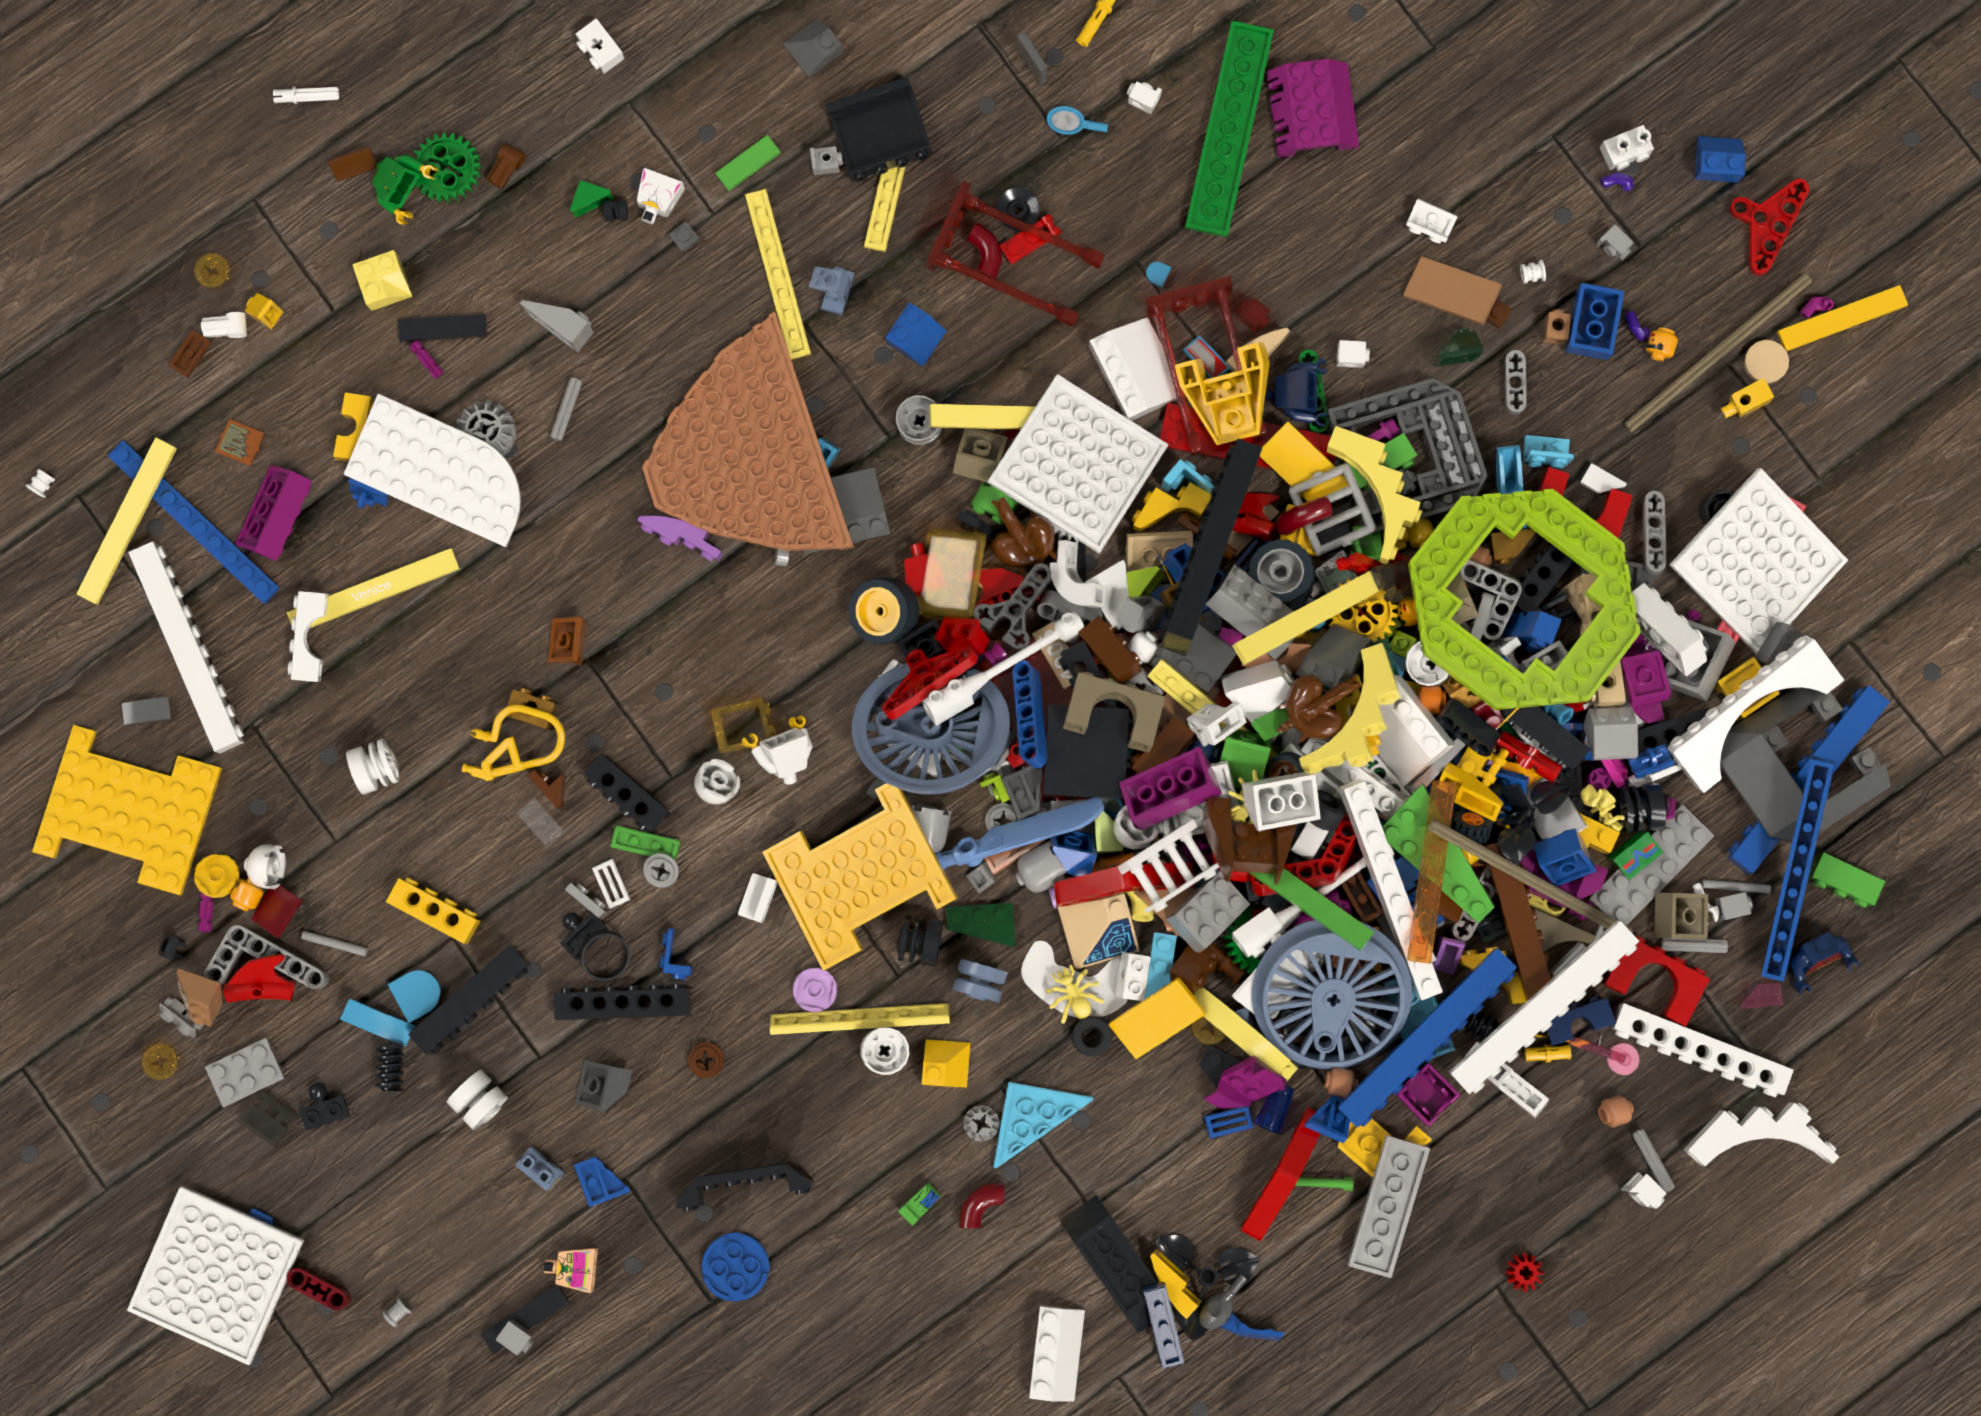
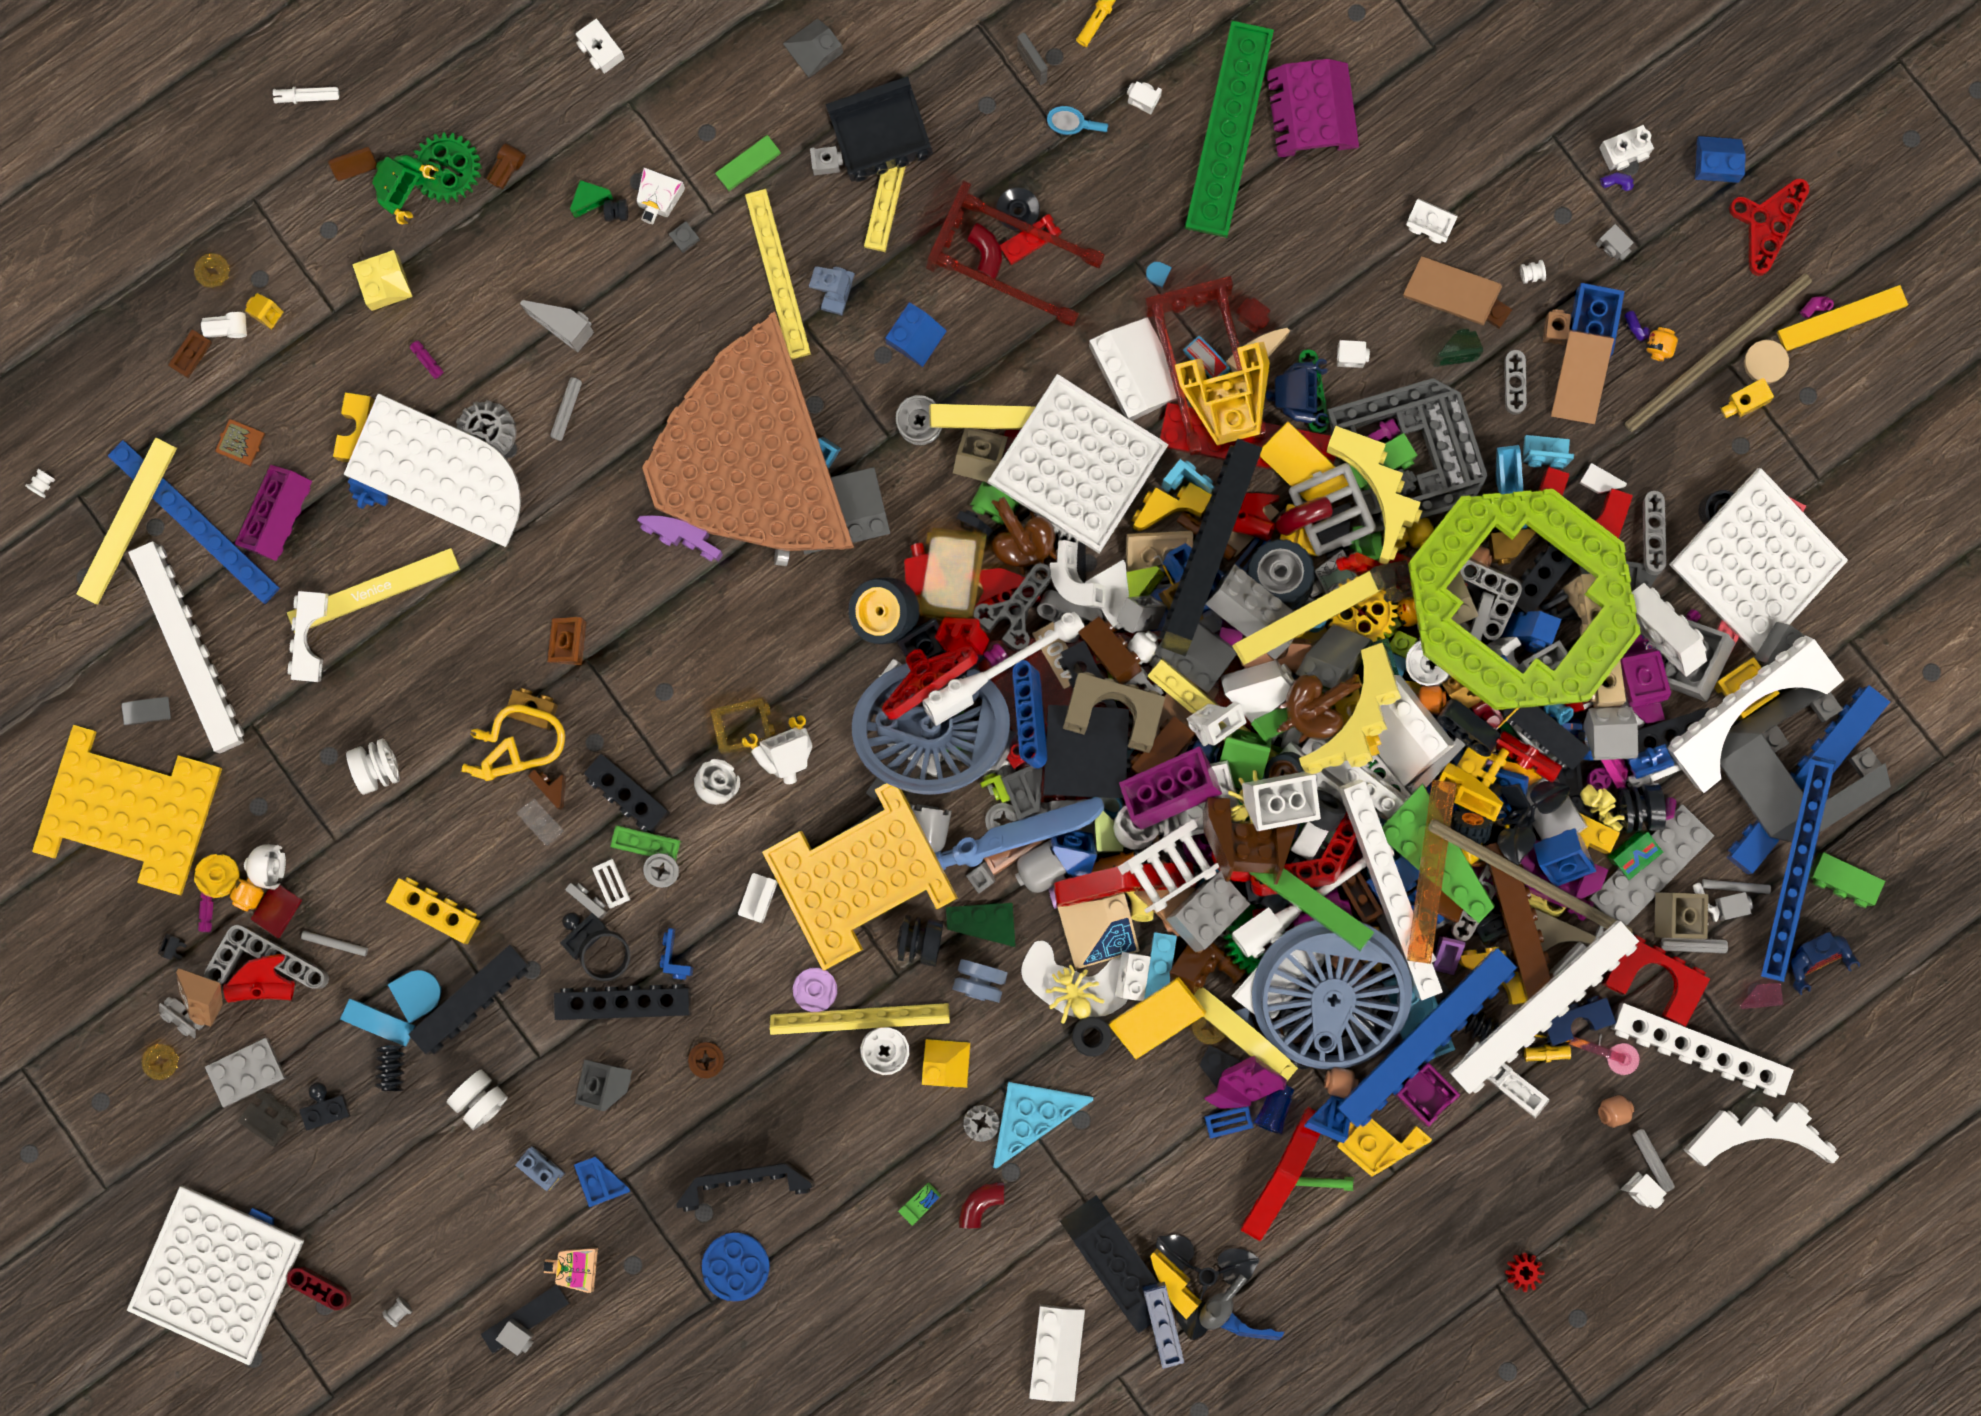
(442, 328): black tile -> none
(1388, 1206): light grey plate -> none
(1582, 376): none -> medium nougat tile

